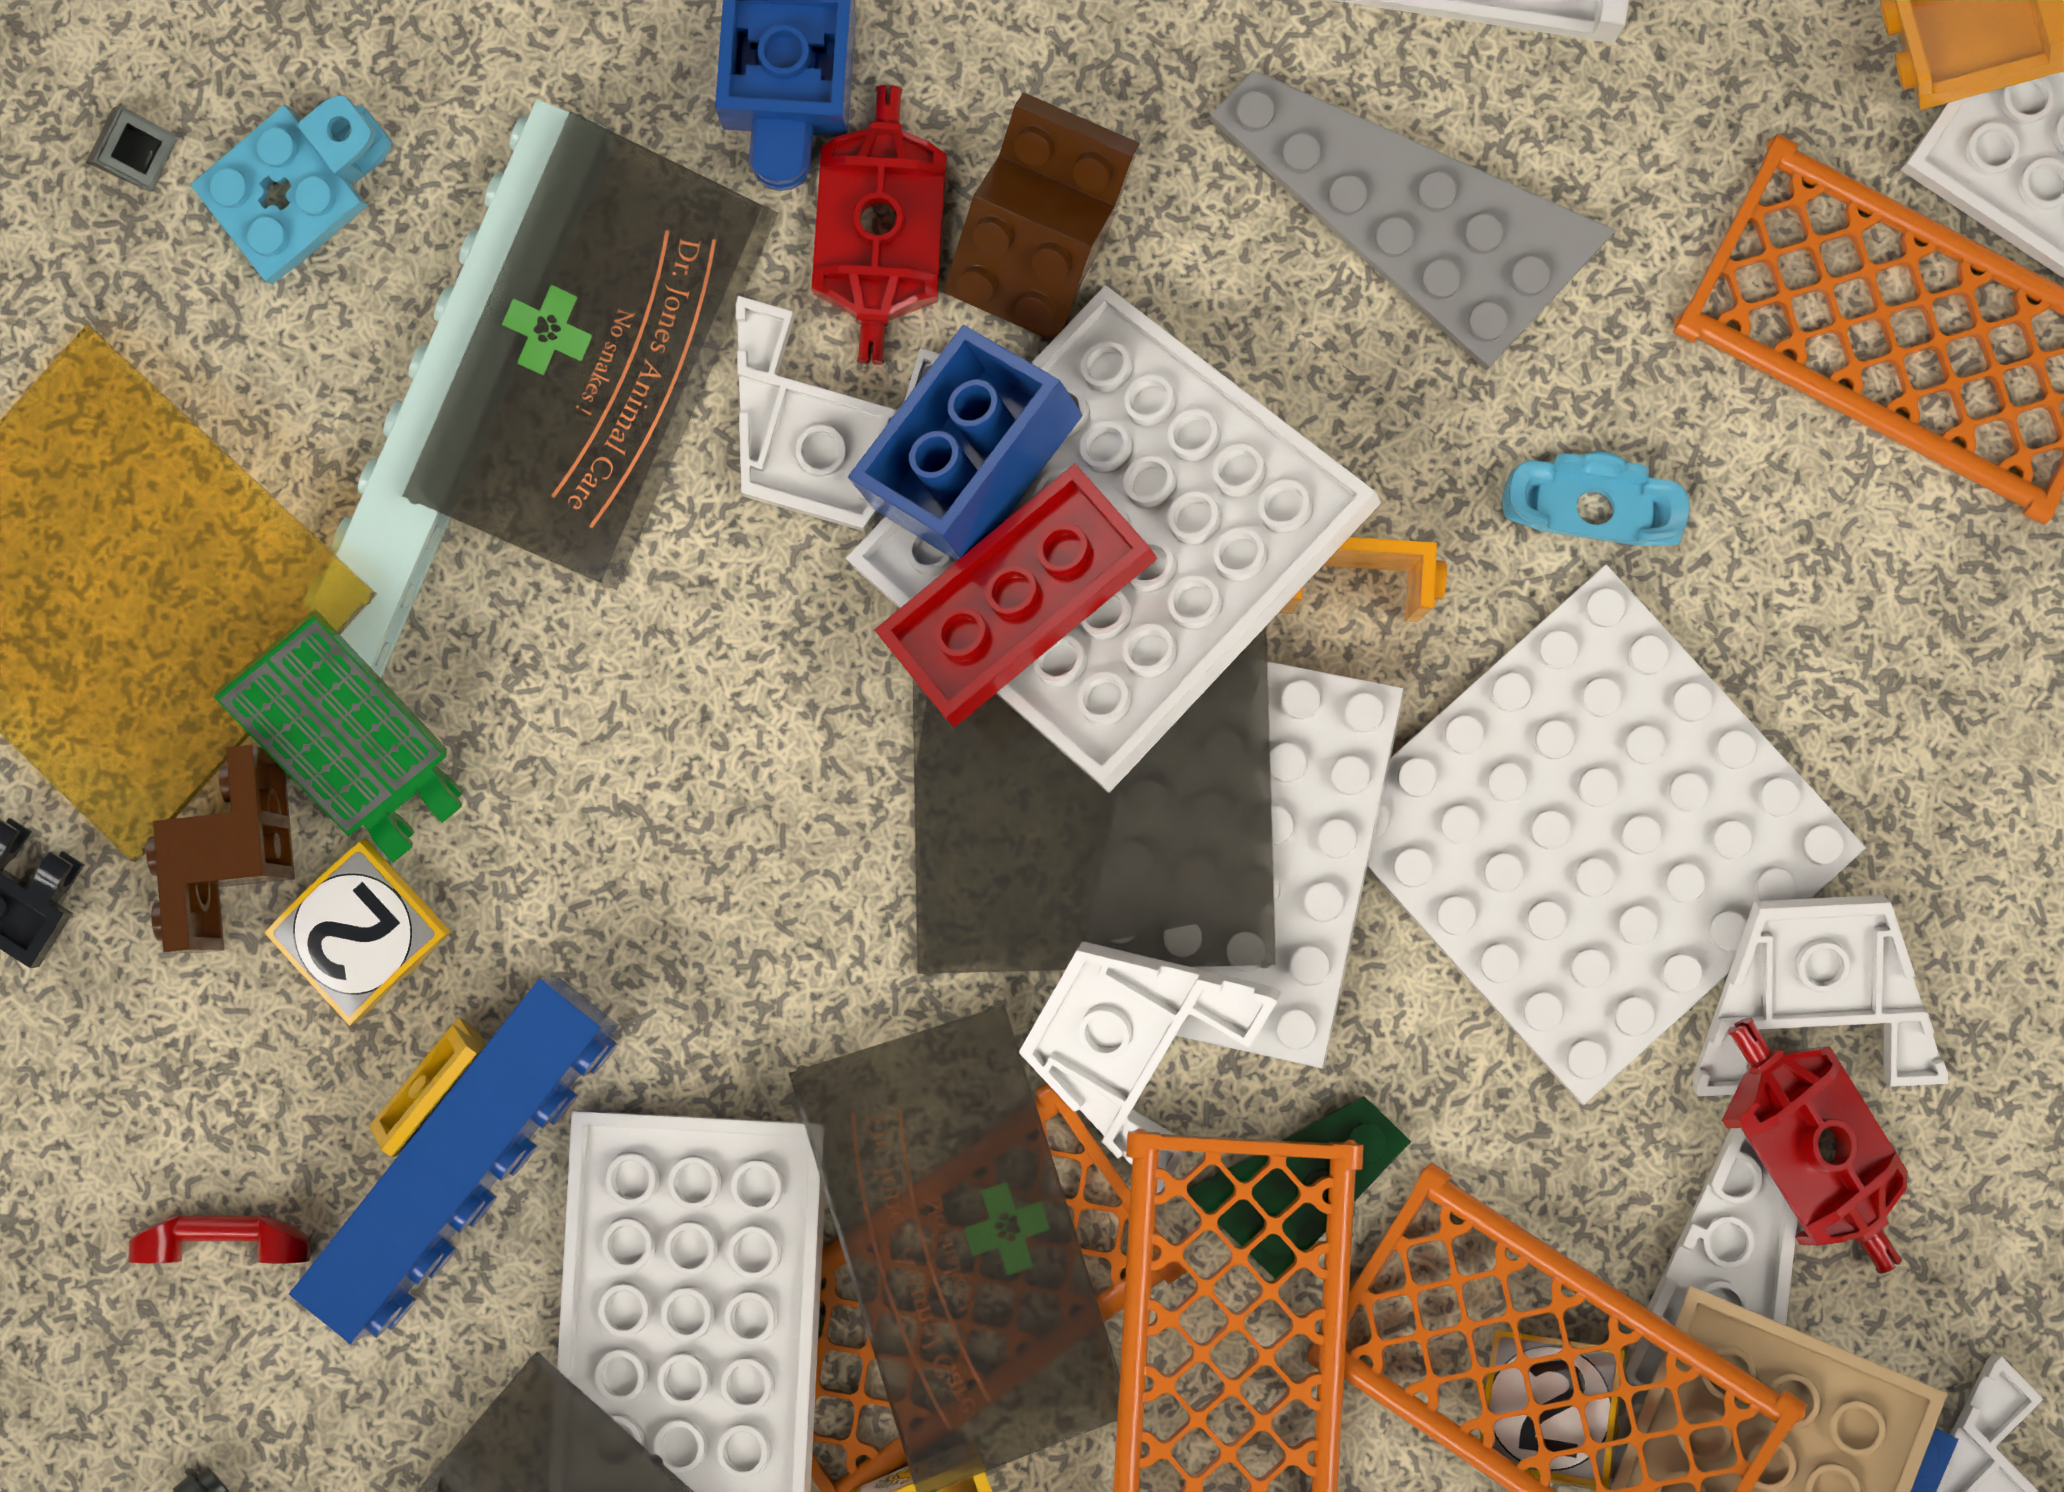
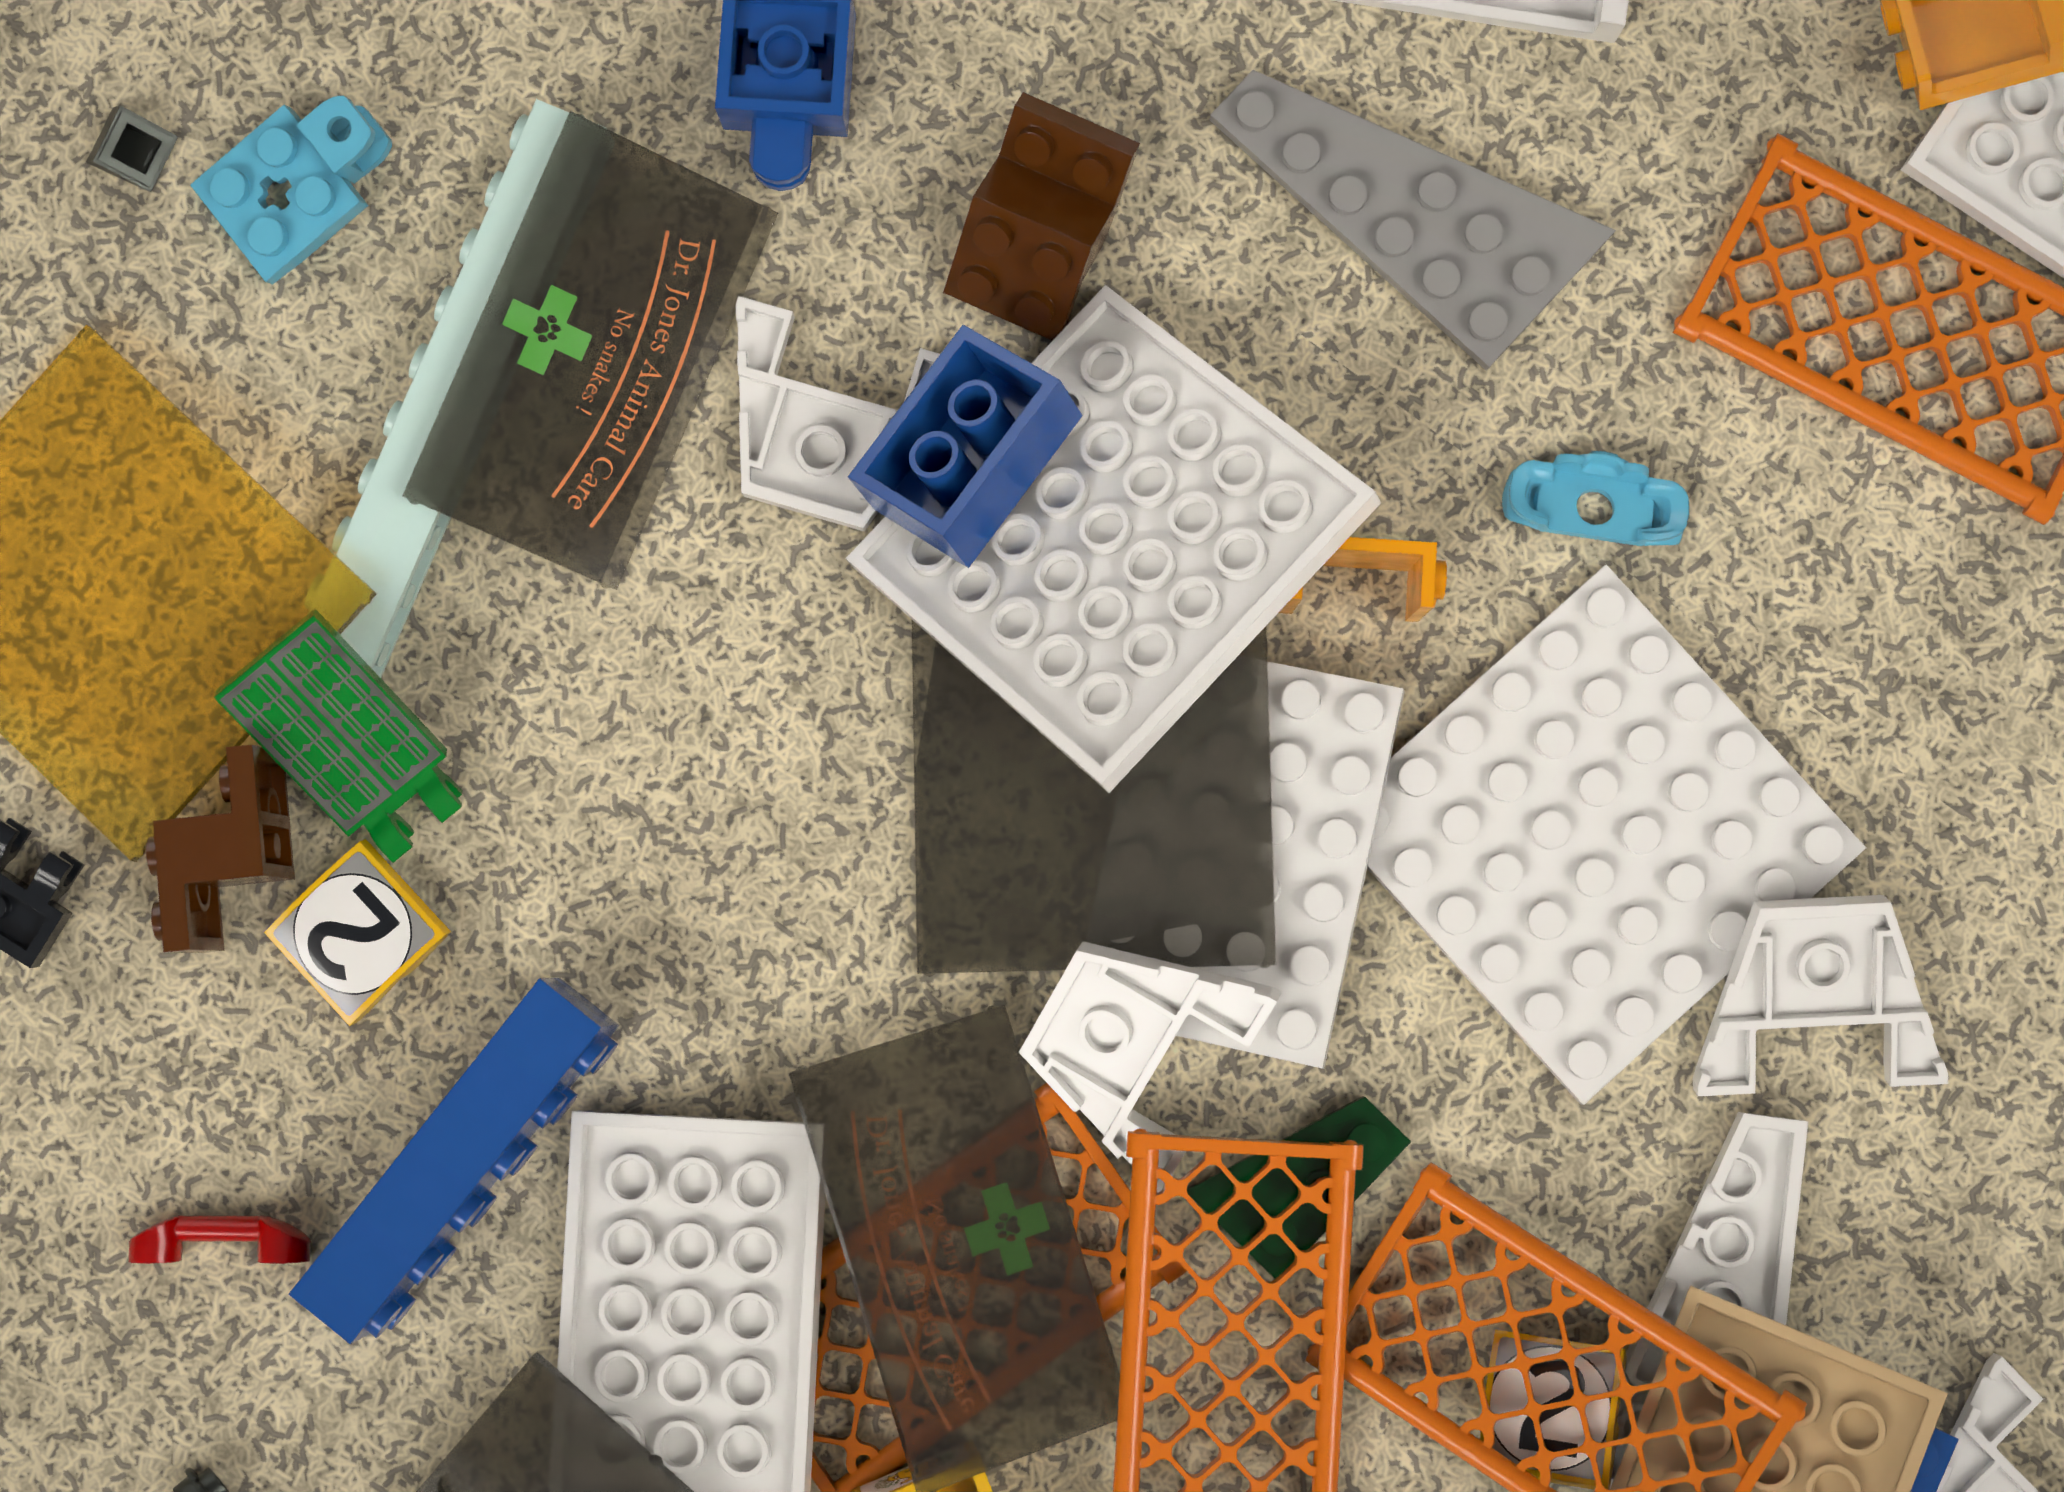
(426, 1087): yellow slope -> none
(888, 272): red plate -> none
(1015, 594): red plate -> none
(1782, 1112): red plate -> none

